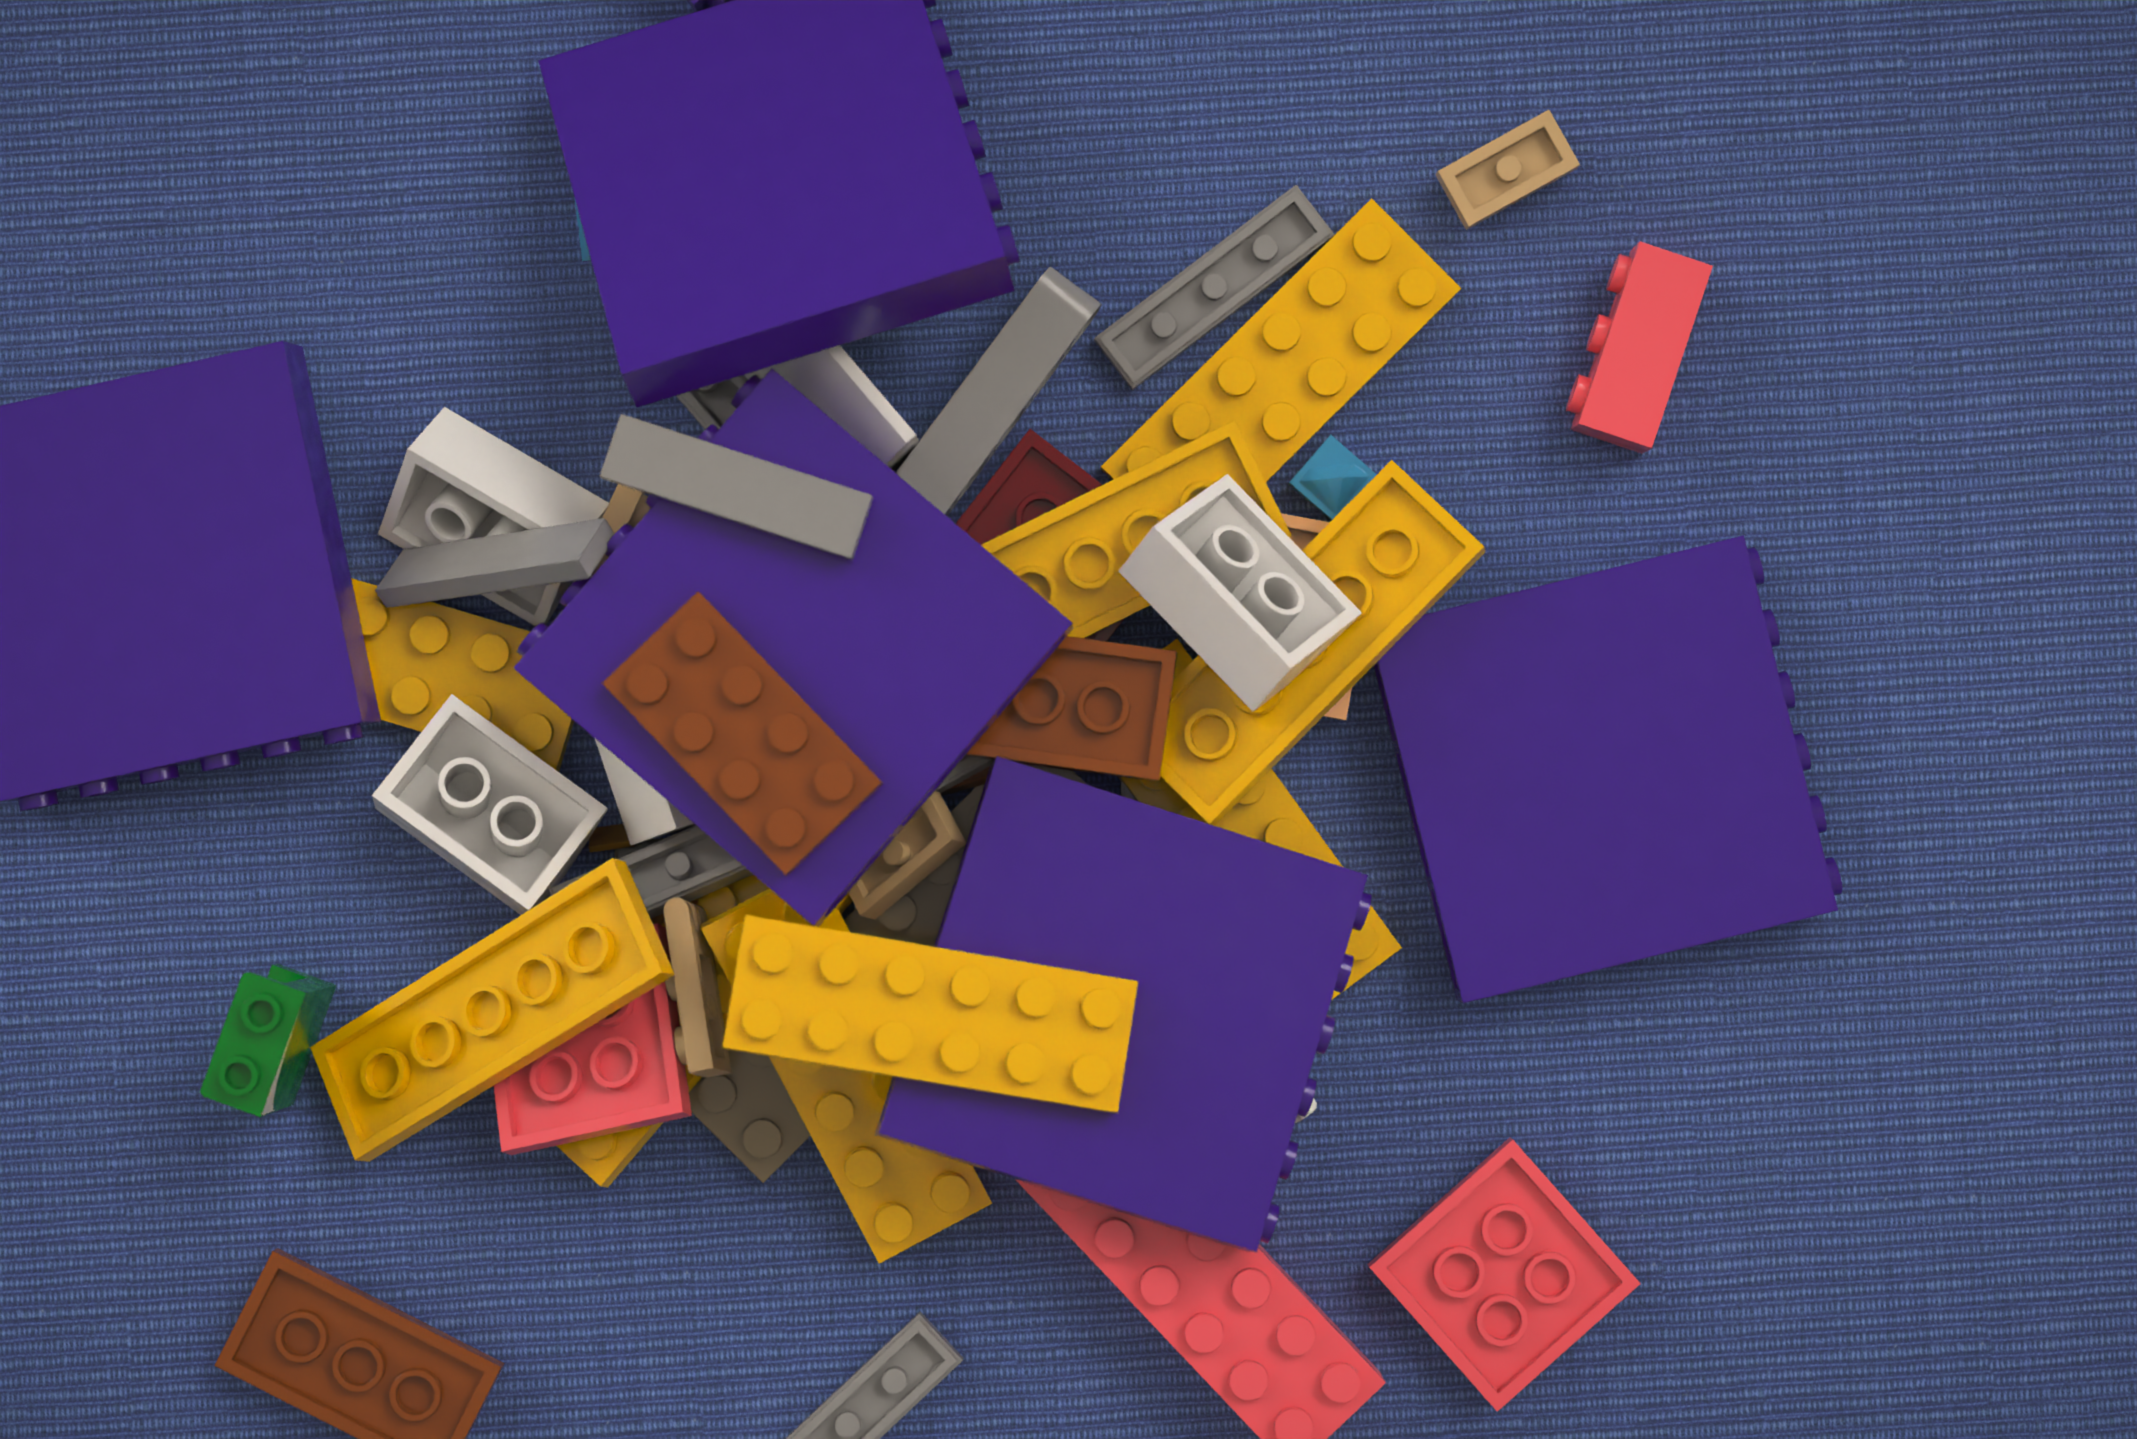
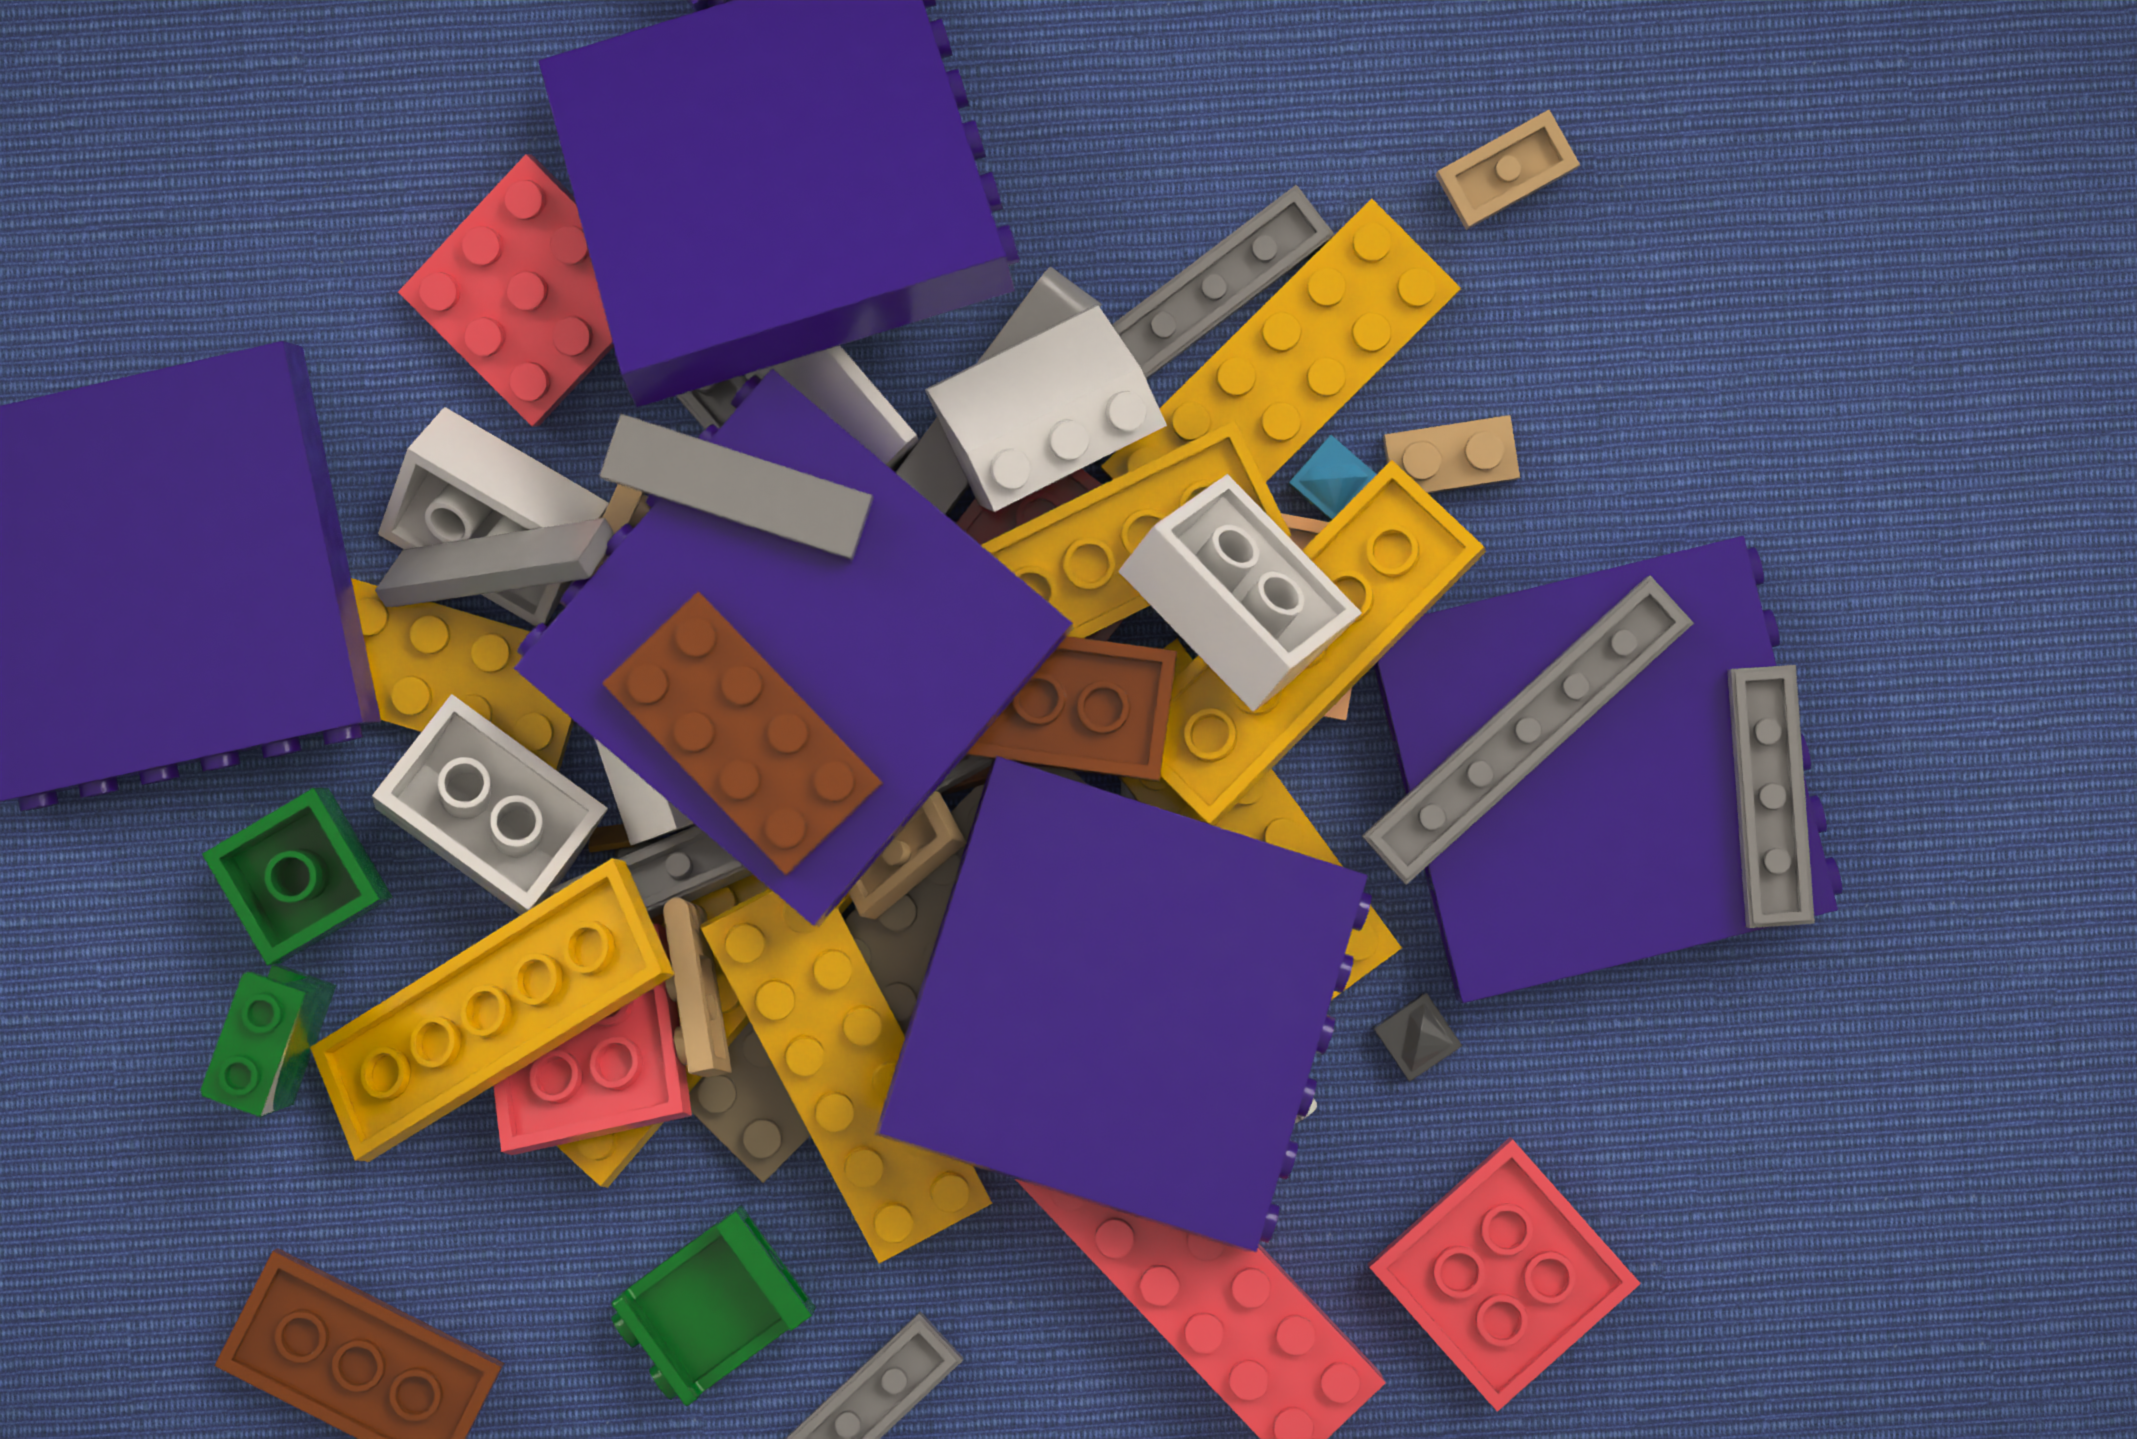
(297, 875): none -> green brick
(518, 292): none -> coral plate
(711, 1306): none -> green panel
(930, 1014): yellow plate -> none
(1045, 408): none -> white slope
(1417, 1036): none -> dark grey tile
(1456, 454): none -> tan plate
(1527, 729): none -> light grey tile
(1638, 346): coral brick -> none
(1770, 796): none -> light grey tile

